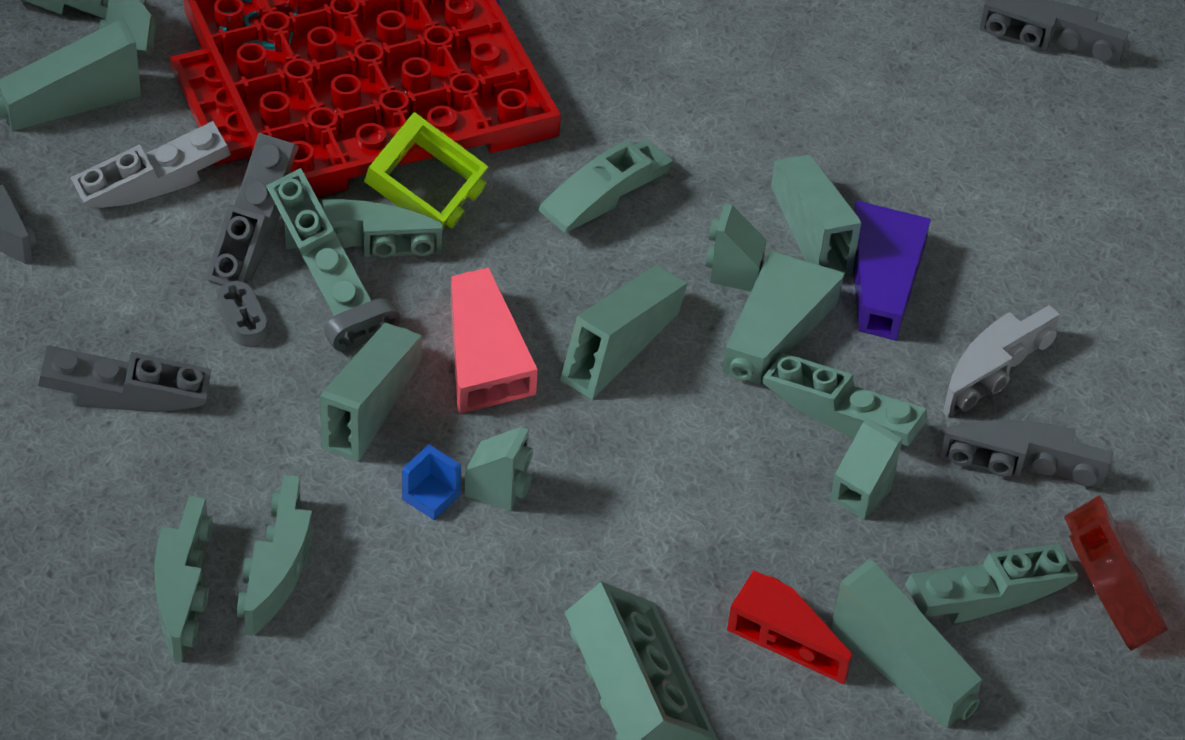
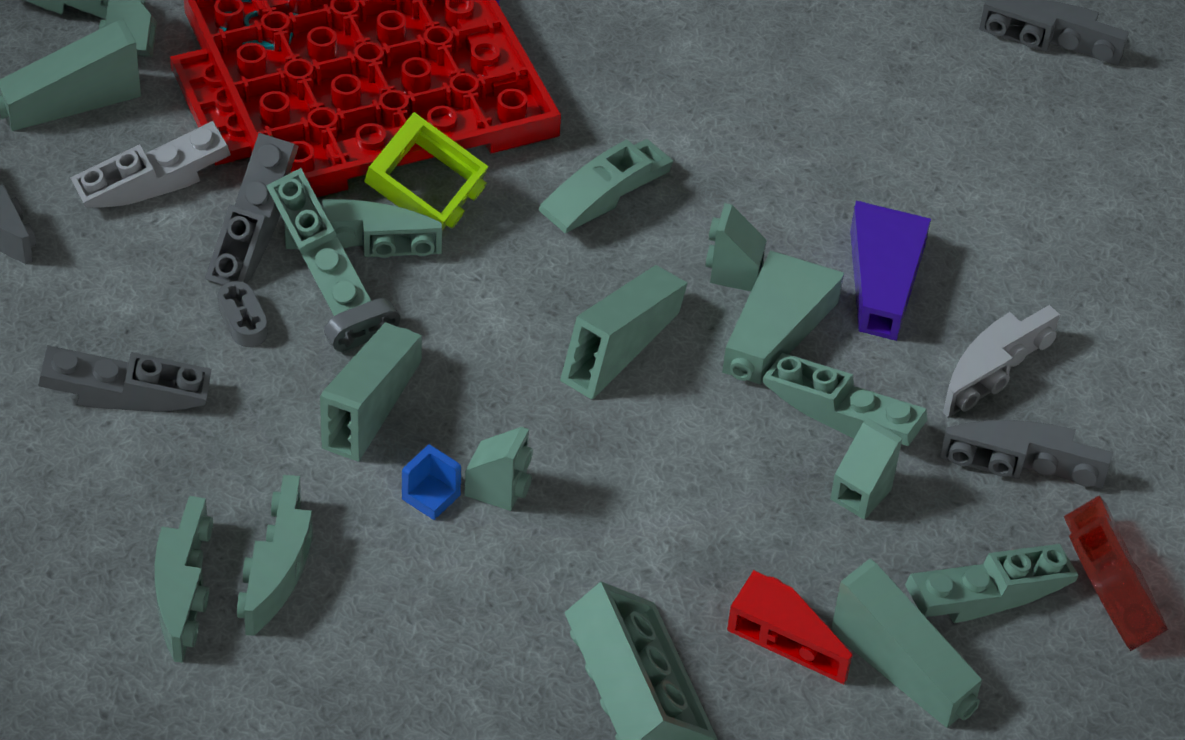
(488, 347): coral slope -> none
(816, 213): sand green slope -> none

